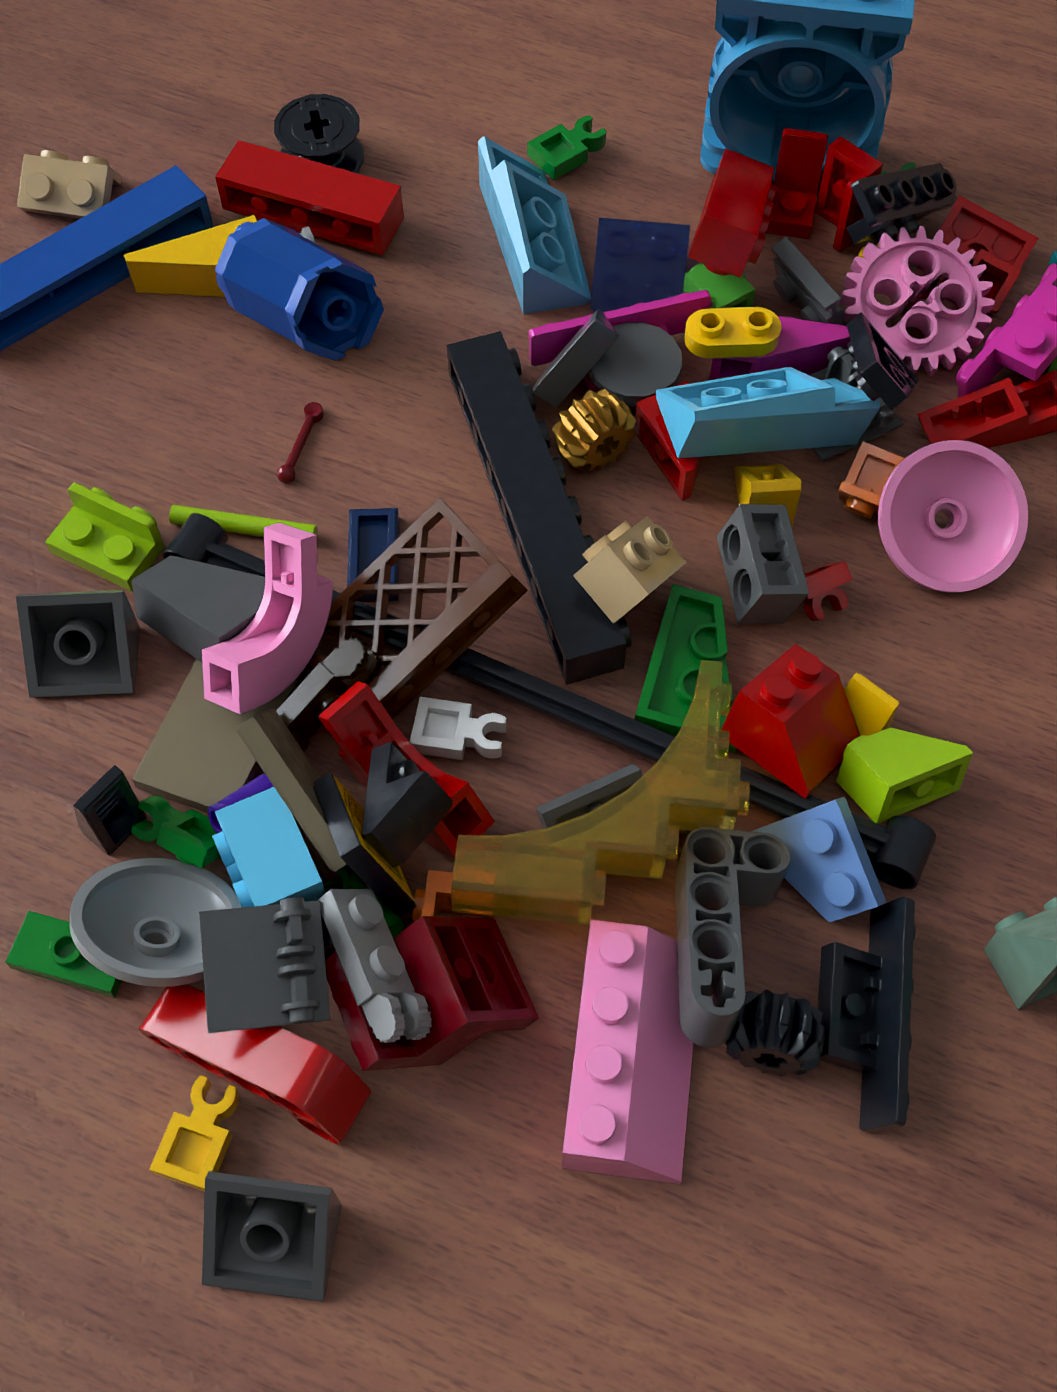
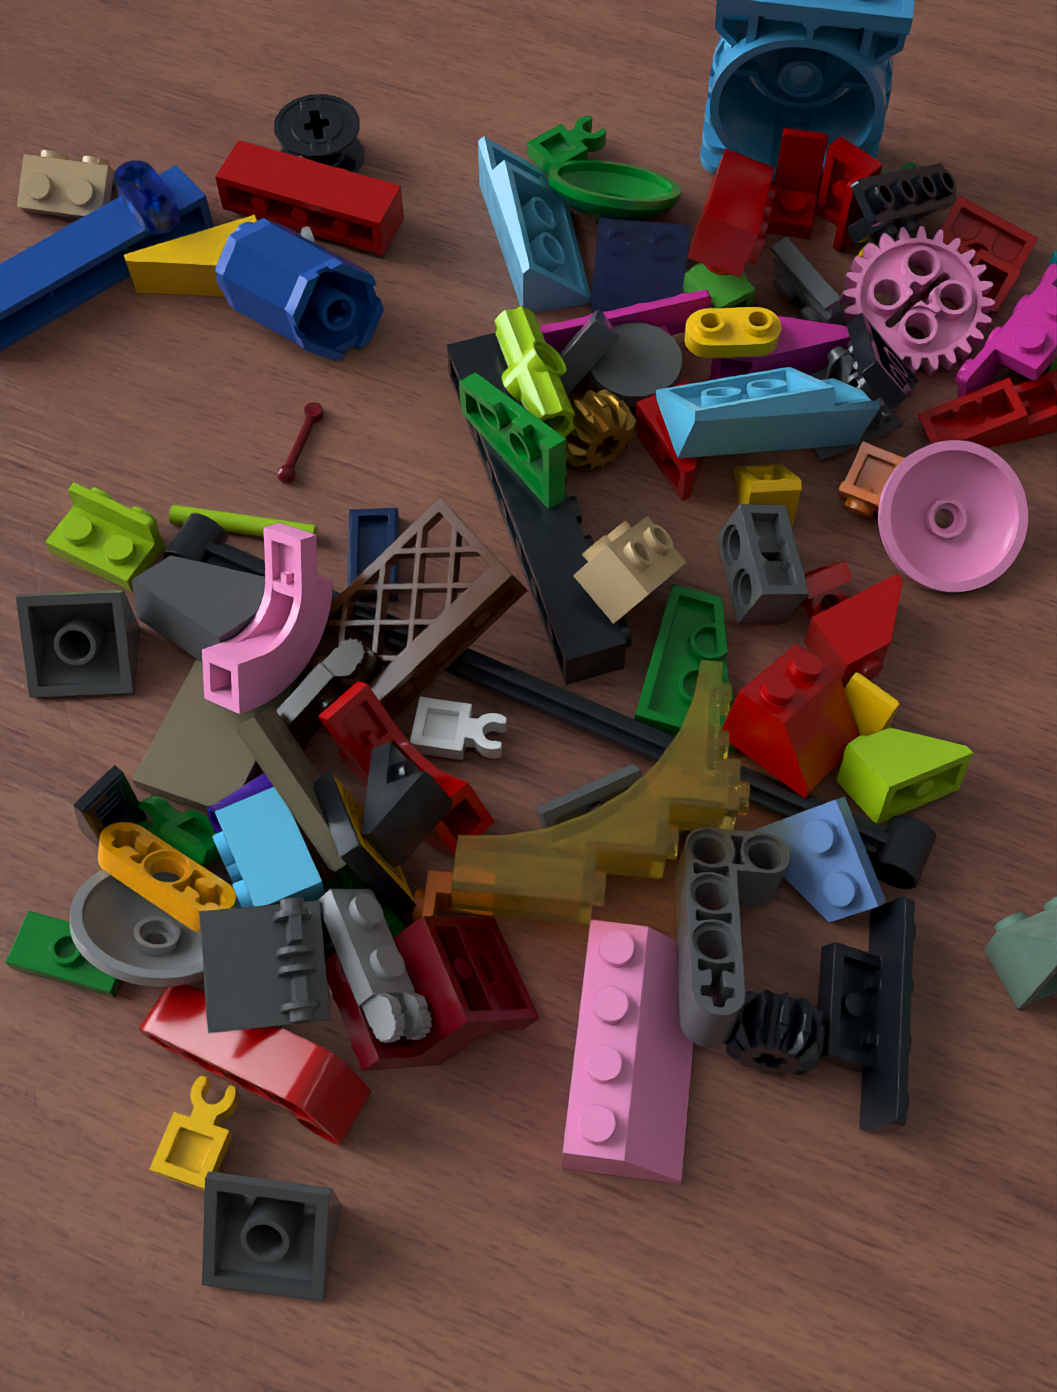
(136, 854): none -> light orange beam
(153, 193): none -> clear blue beam
(518, 437): none -> green wing
(533, 369): none -> lime piece
(613, 189): none -> green dish
(856, 631): none -> red slope

